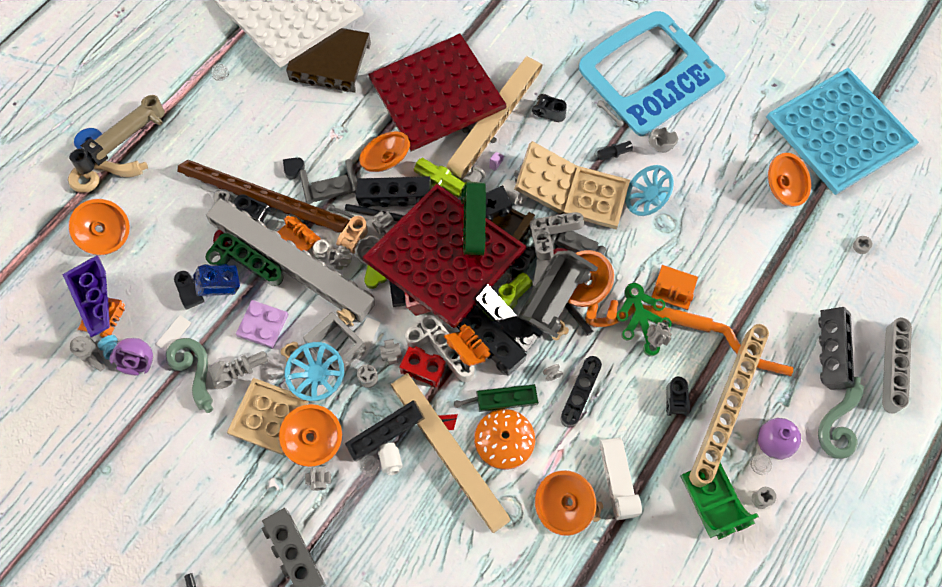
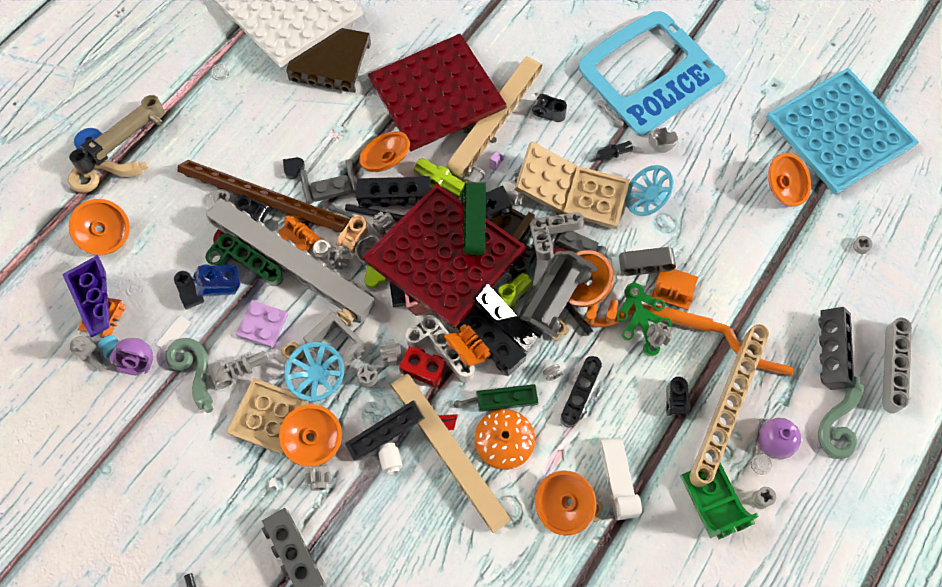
(647, 261): none -> dark grey beam

